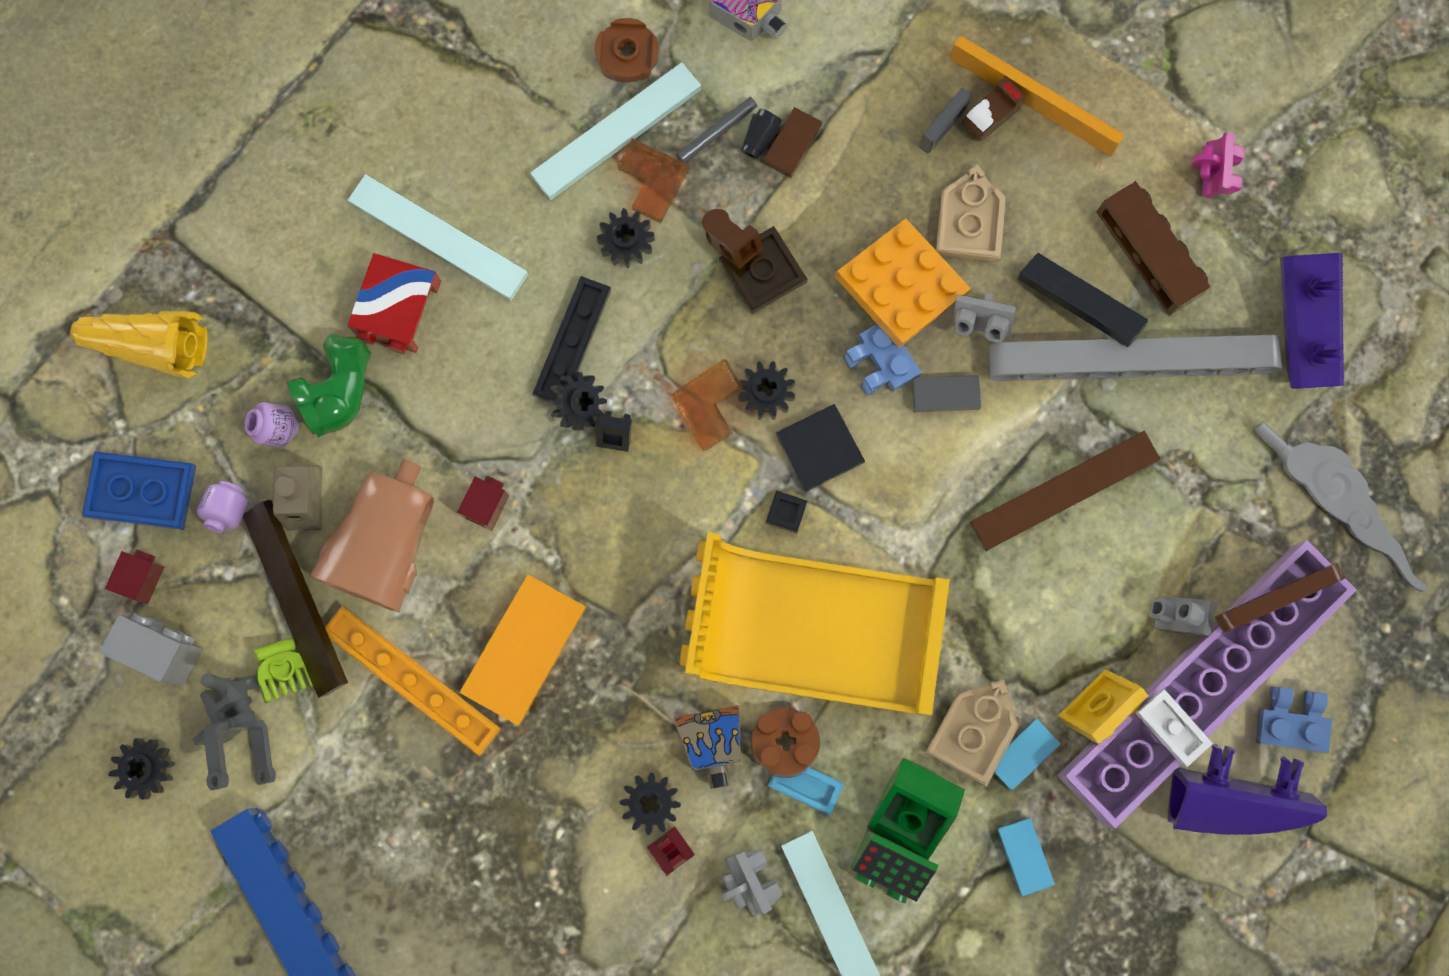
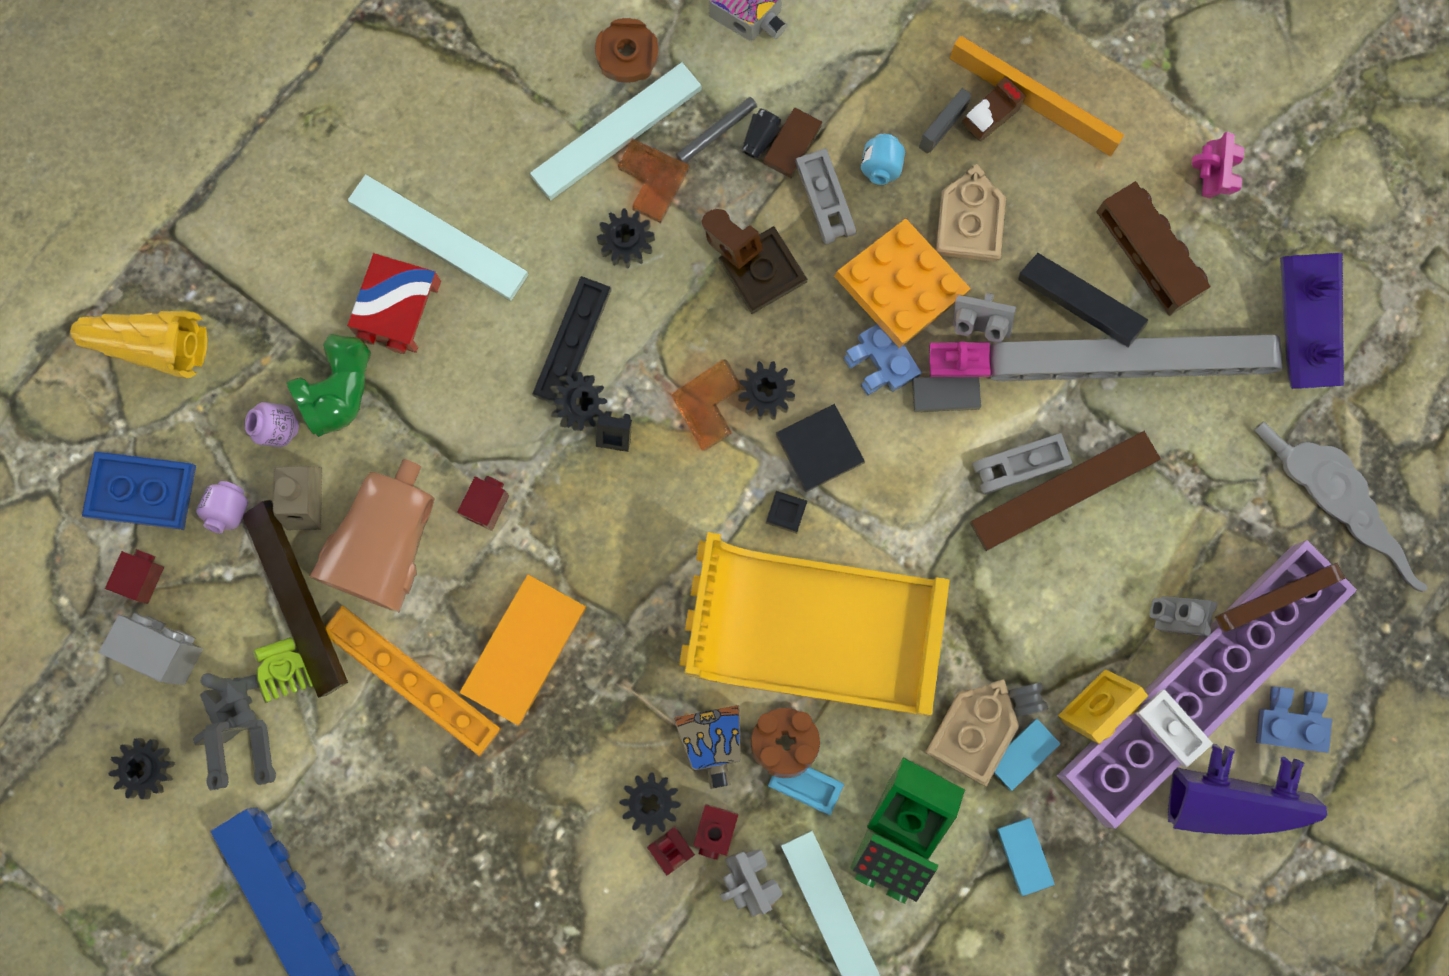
(715, 831): none -> dark red brick
(825, 195): none -> light grey plate
(883, 158): none -> medium azure head
(959, 359): none -> dark pink hips
(1023, 463): none -> light grey plate
(1028, 699): none -> dark grey wheel

